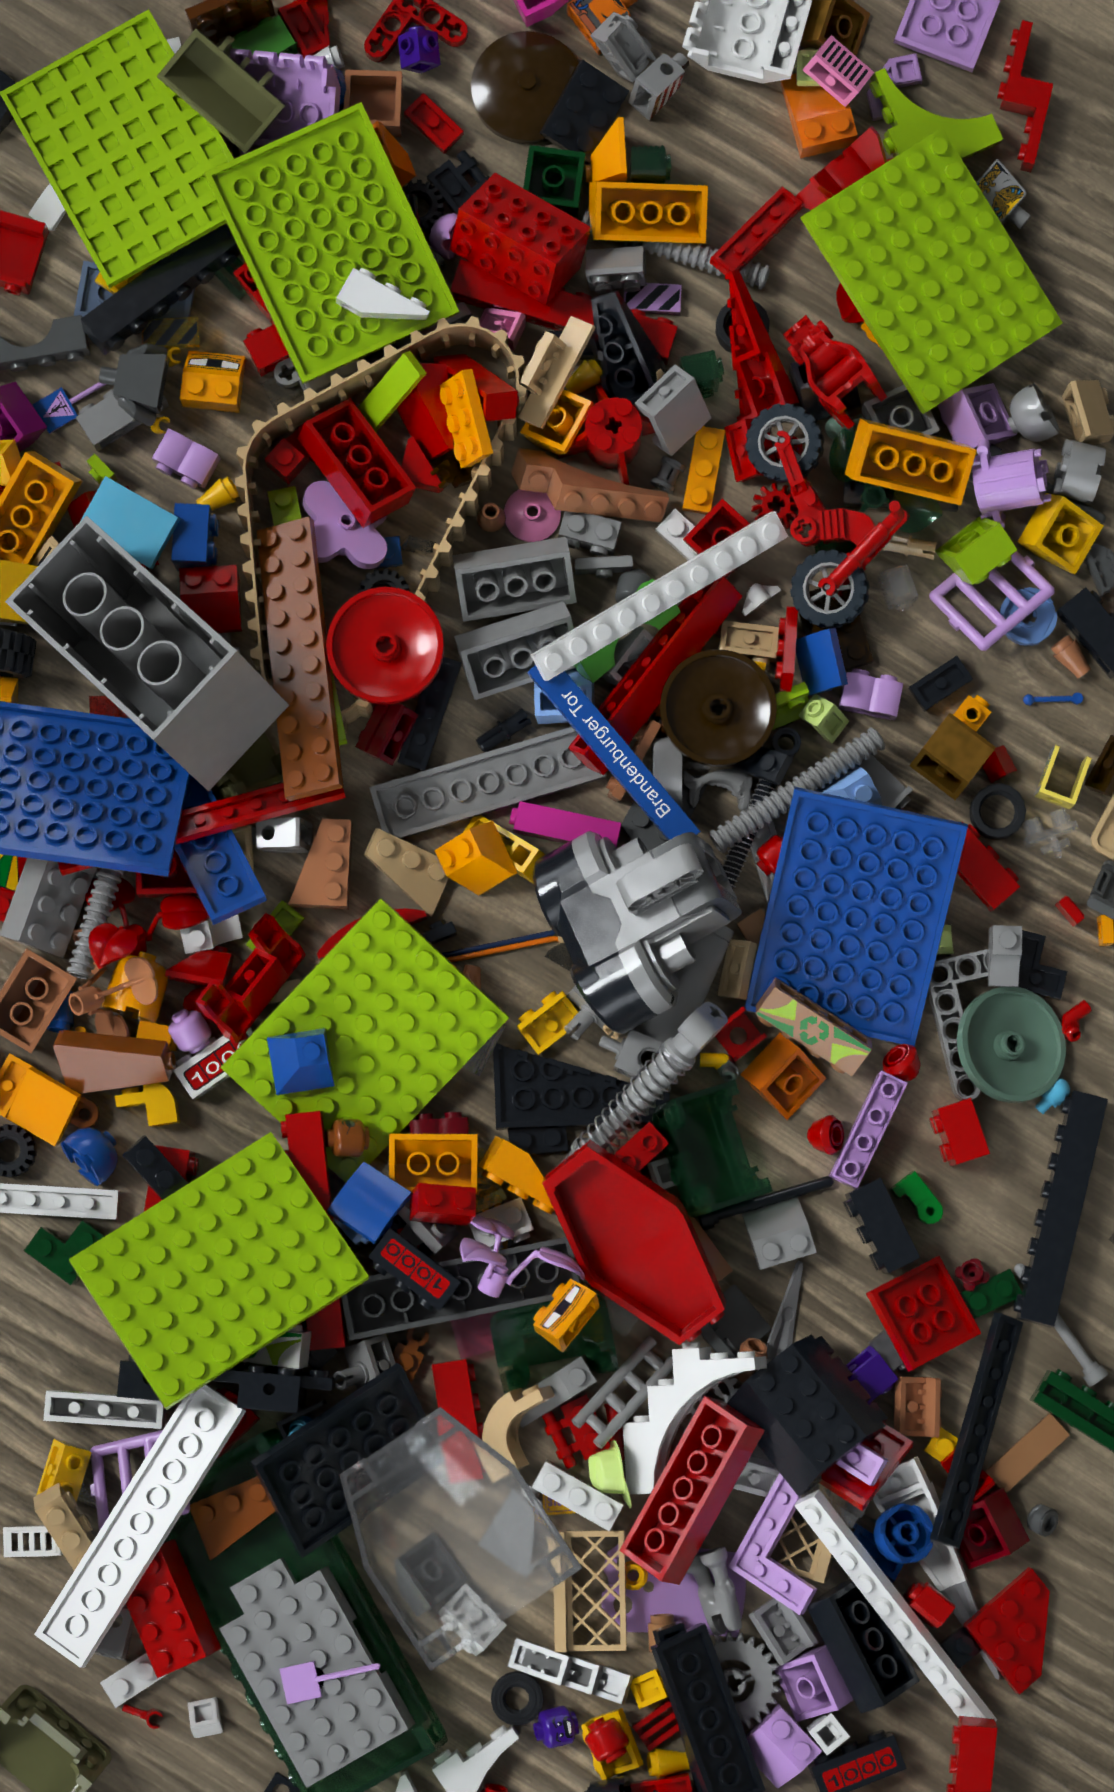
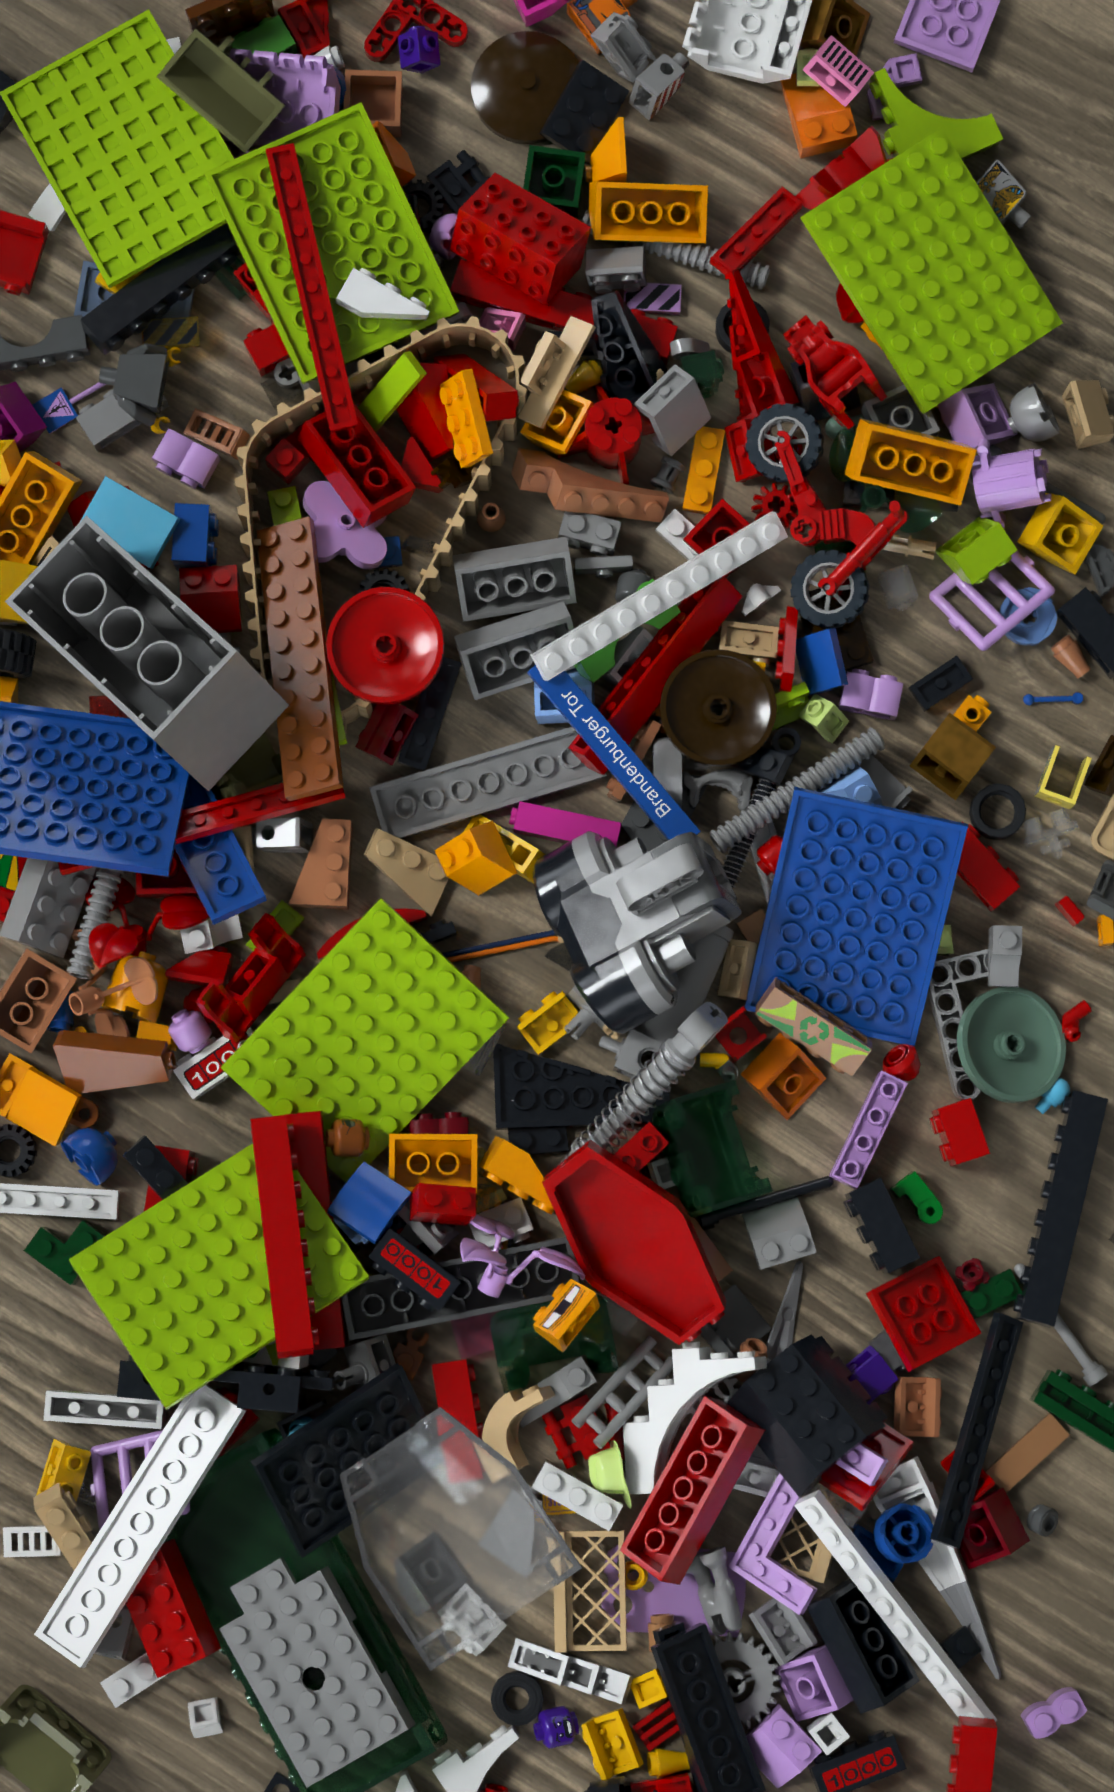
(99, 469): lime plate -> none
(143, 1714): red hand -> none
(159, 1102): yellow brick -> none
(212, 381): light orange slope -> none
(219, 494): yellow cone -> none
(230, 1515): dark orange wing -> none
(233, 438): none -> nougat slope
(282, 1236): none -> red brick
(300, 1061): blue slope -> none
(302, 1681): lavender piece -> none
(312, 287): none -> red plate
(433, 123): red plate -> none
(503, 730): black axle -> none
(528, 527): bright pink dish -> none
(606, 1740): red head -> none
(649, 165): clear green brick -> none
(687, 346): none -> light grey beam
(826, 1134): red cone -> none
(929, 1604): red brick -> none
(942, 1446): yellow plate -> none
(998, 764): red slope -> none
(1014, 1629): red plate -> none
(1024, 96): red bracket -> none
(1037, 977): black plate -> none
(1060, 1708): none -> lavender brick
(1079, 471): light grey brick -> none

